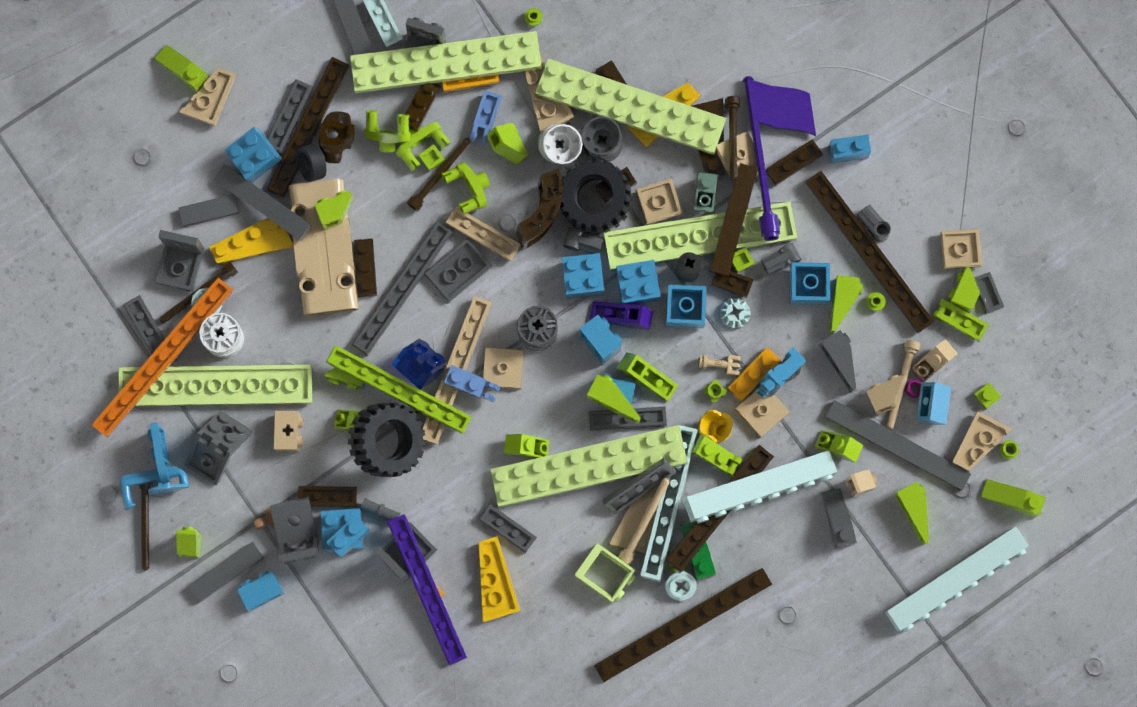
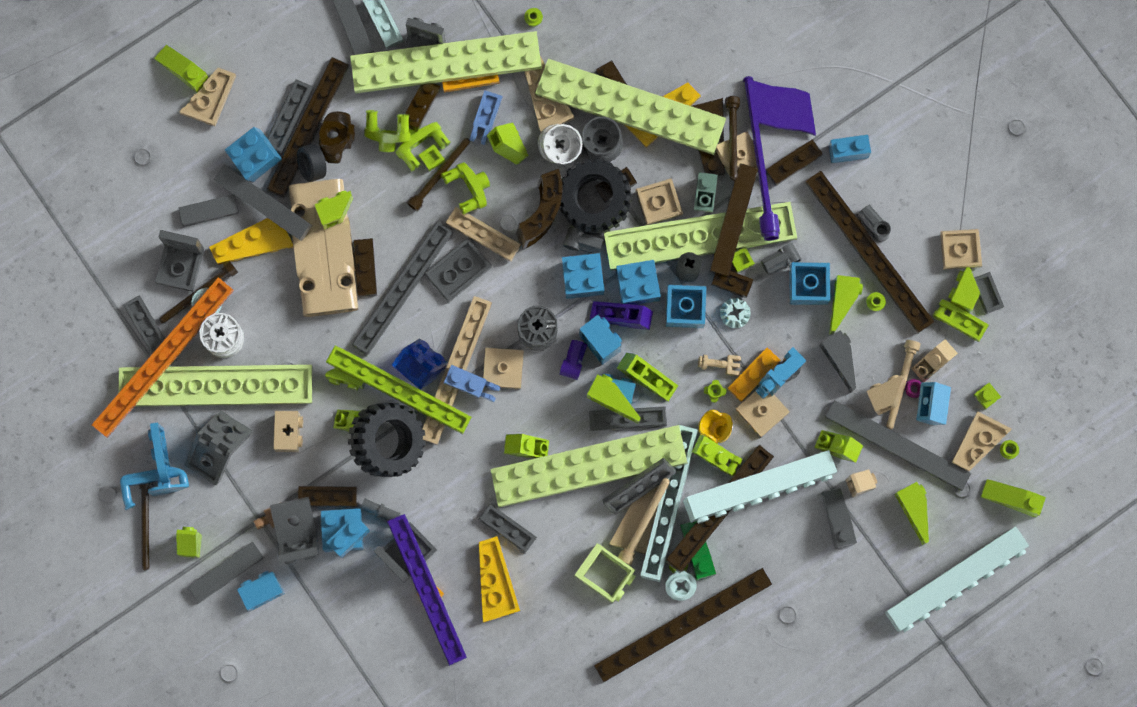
(573, 364): none -> dark purple piece

